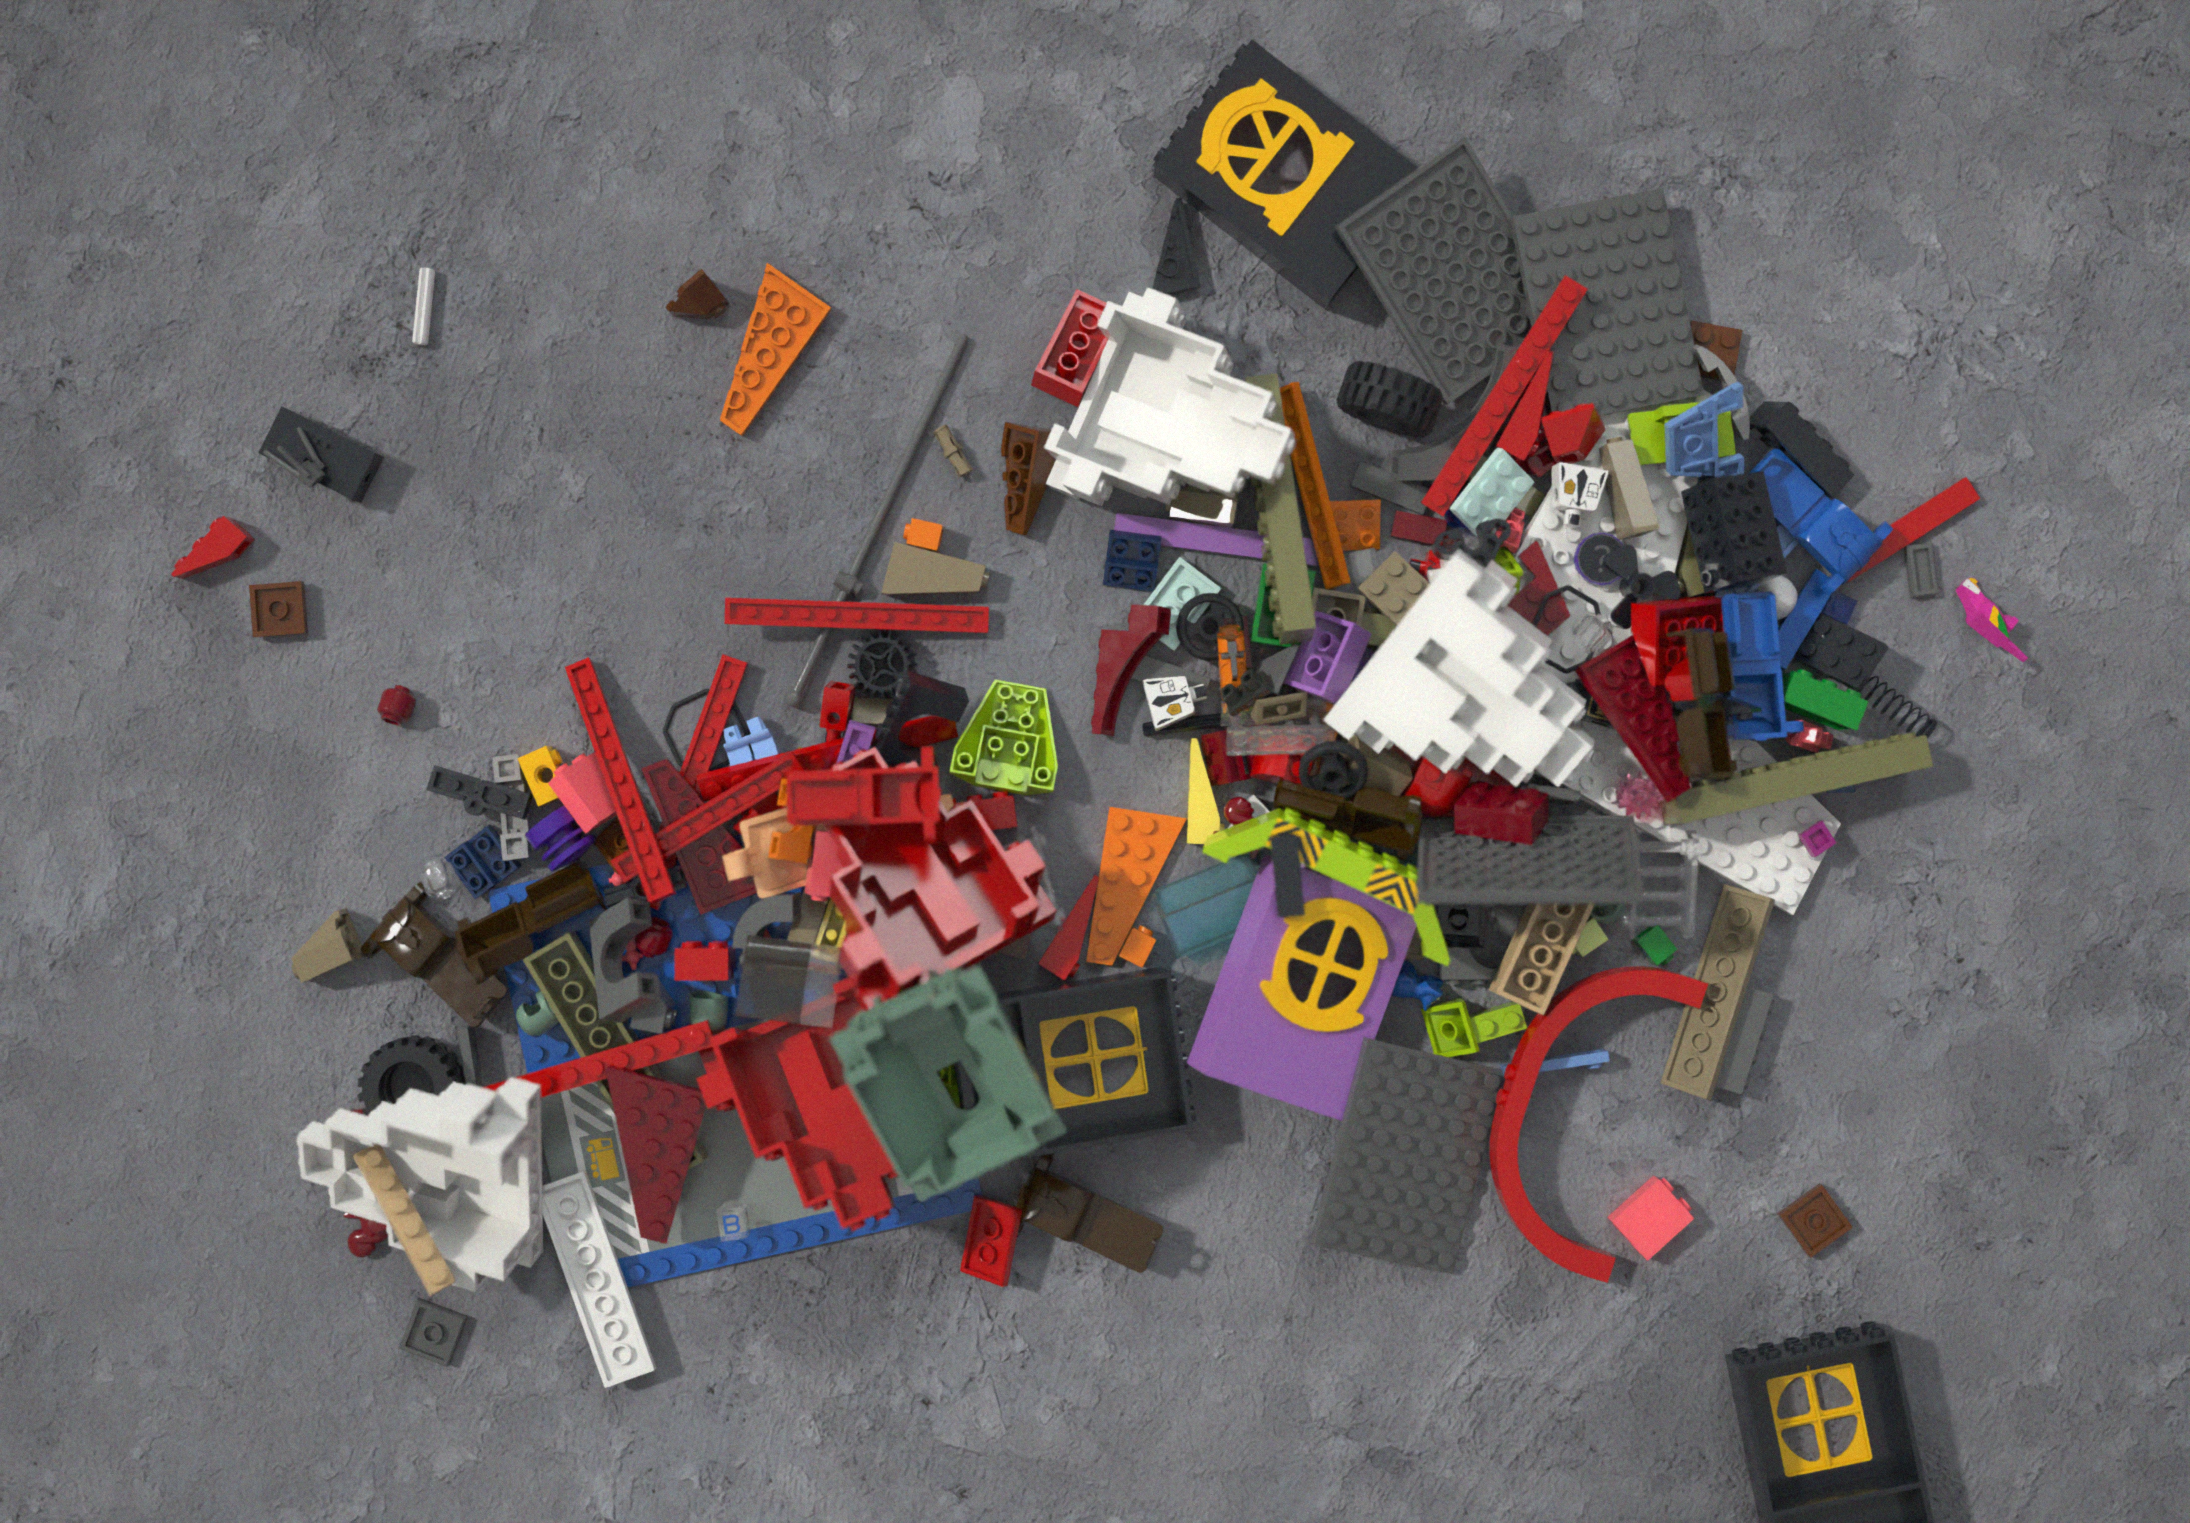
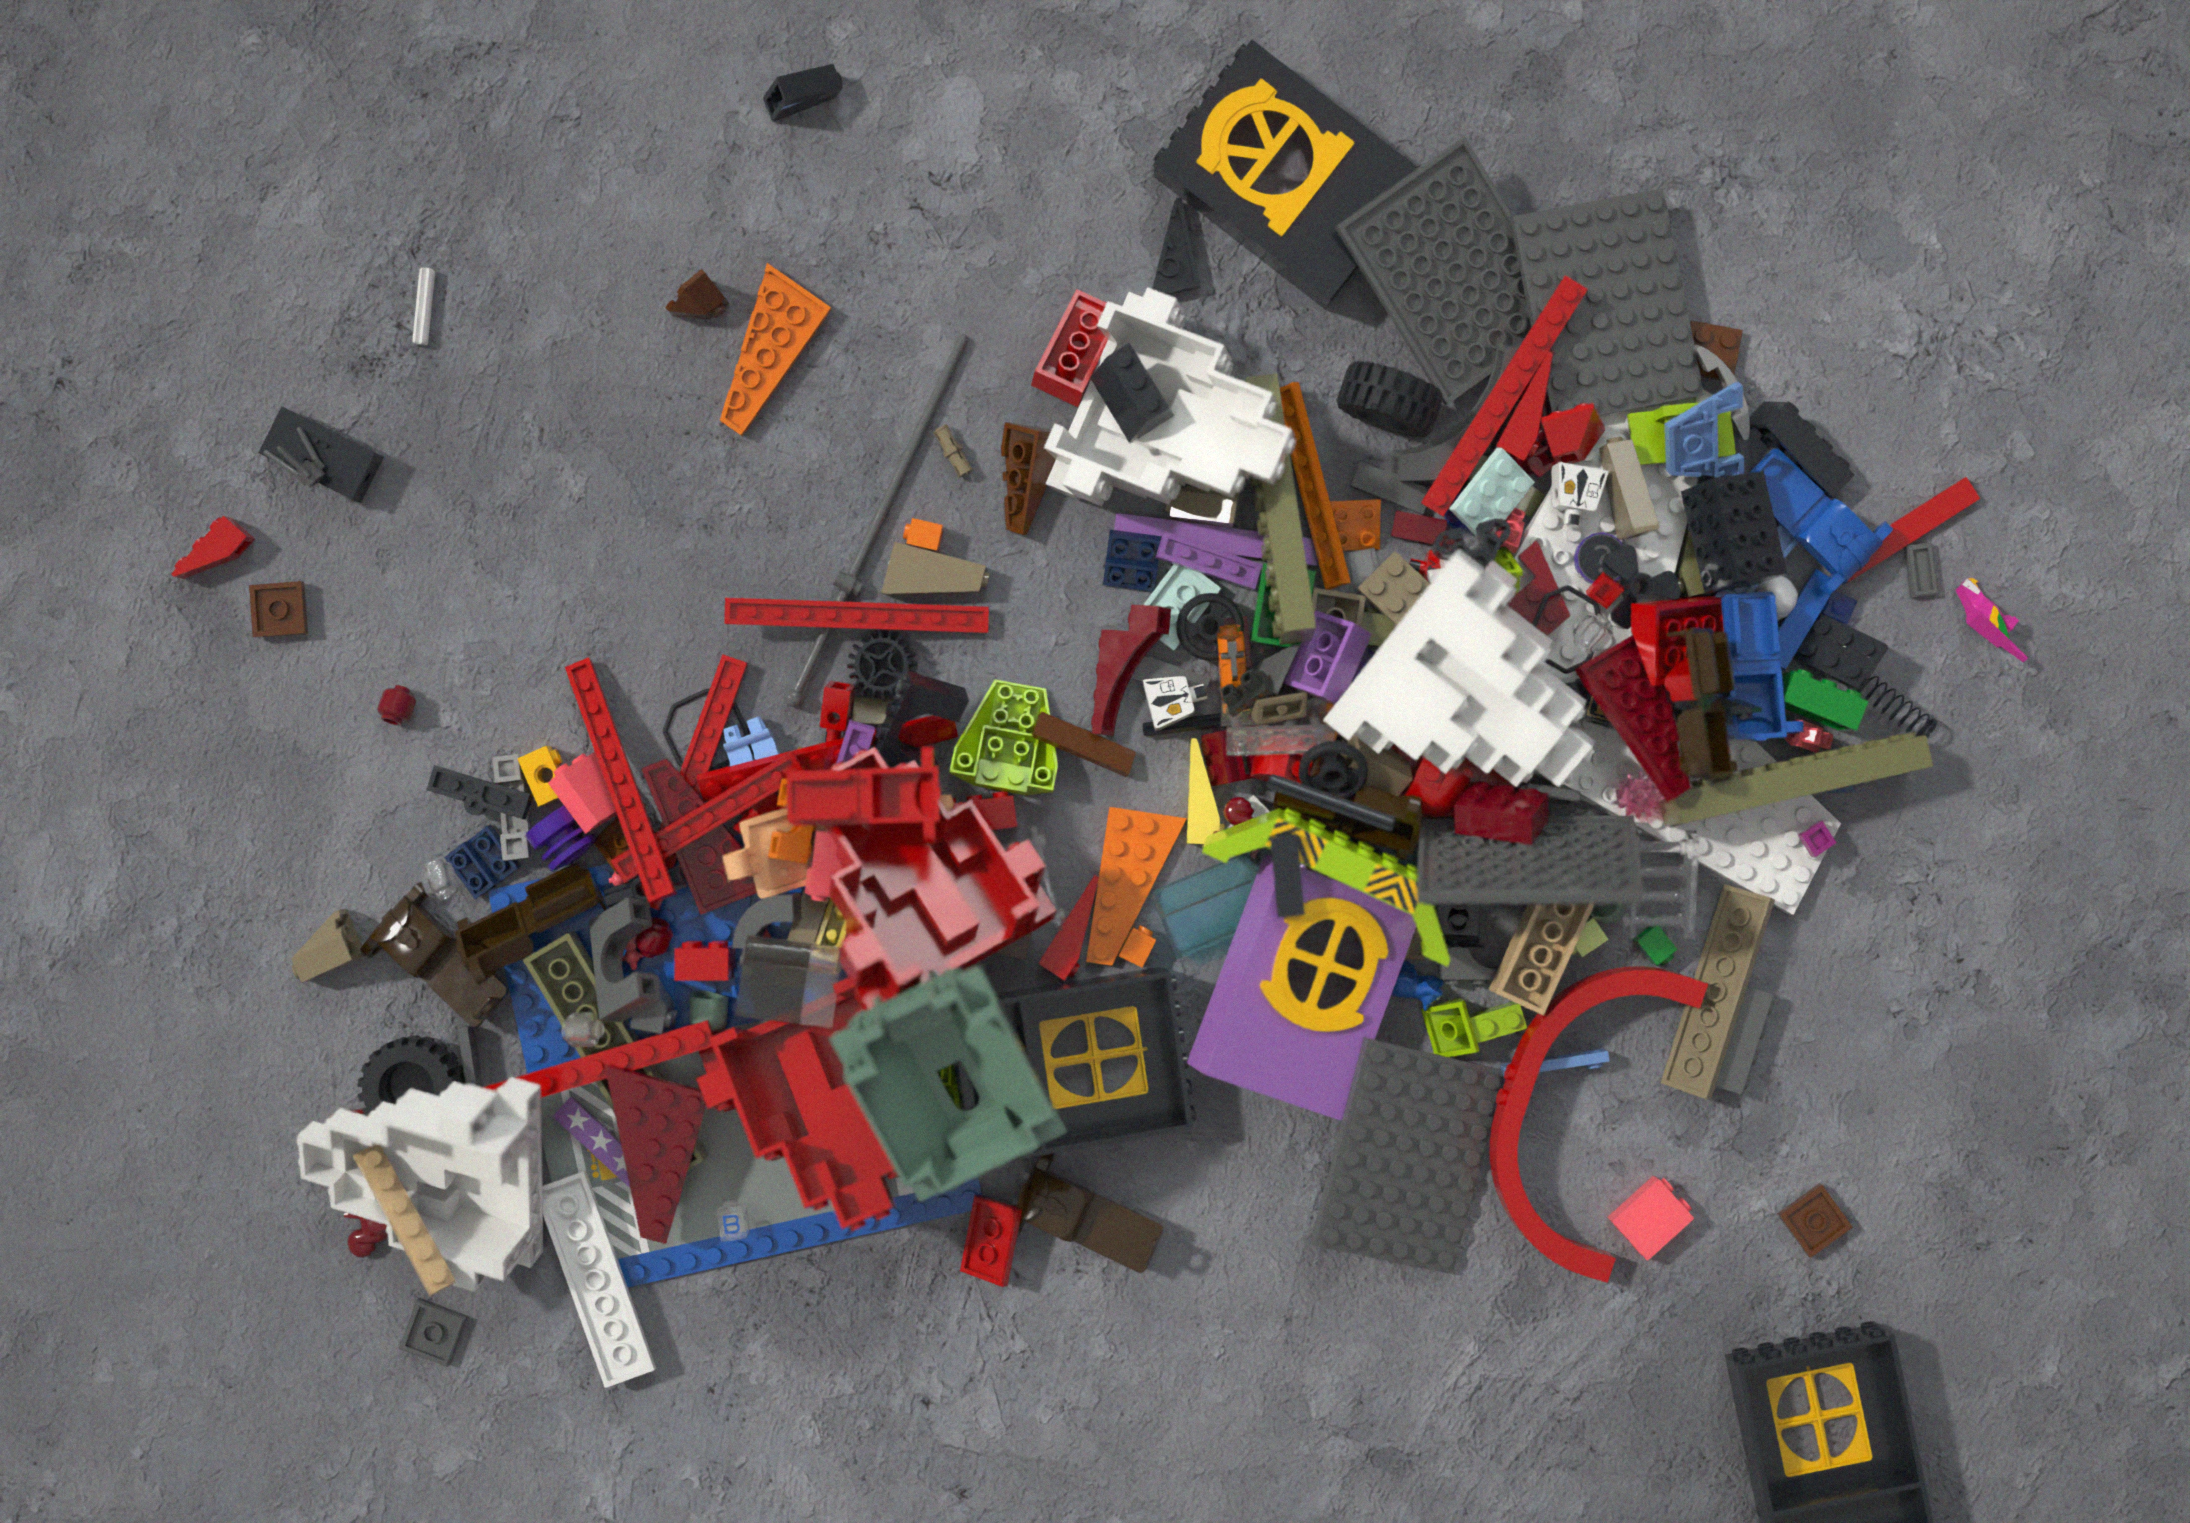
(536, 1018): sand green helmet -> none
(582, 1029): none -> clear head
(593, 1136): none -> medium lavender tile
(802, 91): none -> black slope
(1083, 744): none -> reddish brown tile
(1130, 393): none -> black slope
(1208, 561): none -> medium lavender plate
(1331, 802): none -> black axle
(1605, 590): none -> red tile

